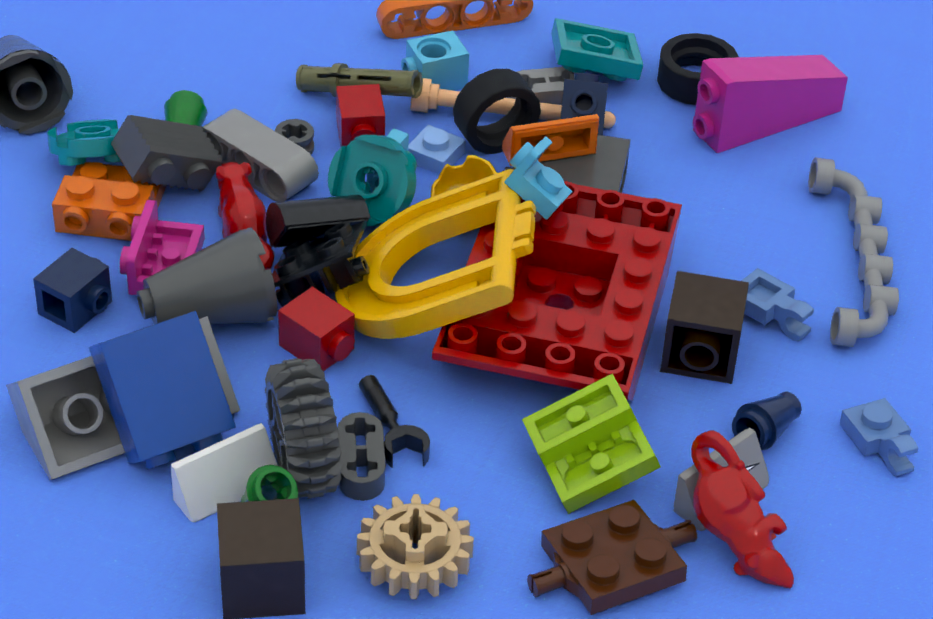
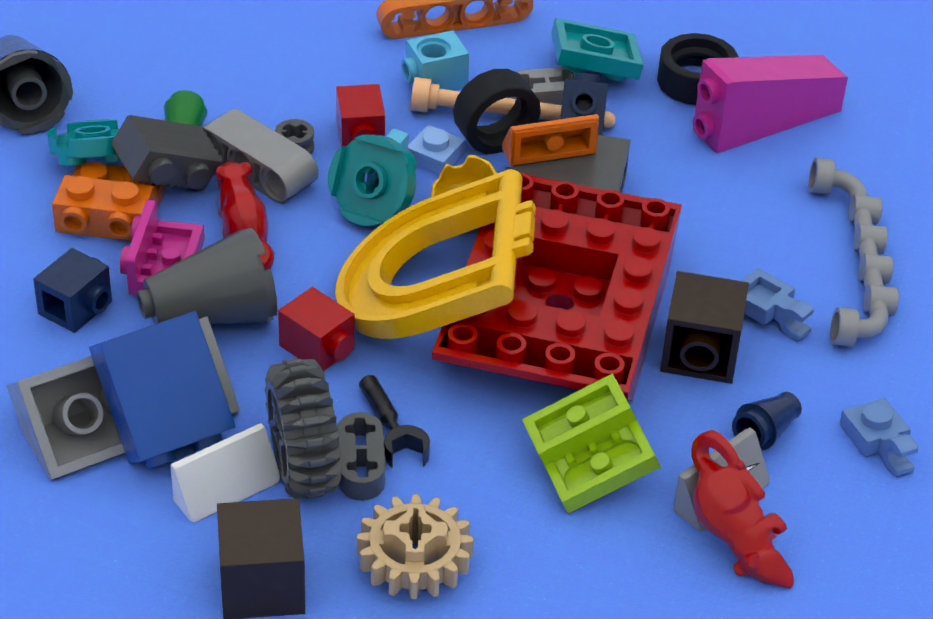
(270, 483): green cone -> none
(312, 217): black brick -> none
(329, 255): black hinge -> none
(390, 81): olive pin -> none
(535, 181): medium azure bracket -> none
(612, 557): reddish brown plate -> none

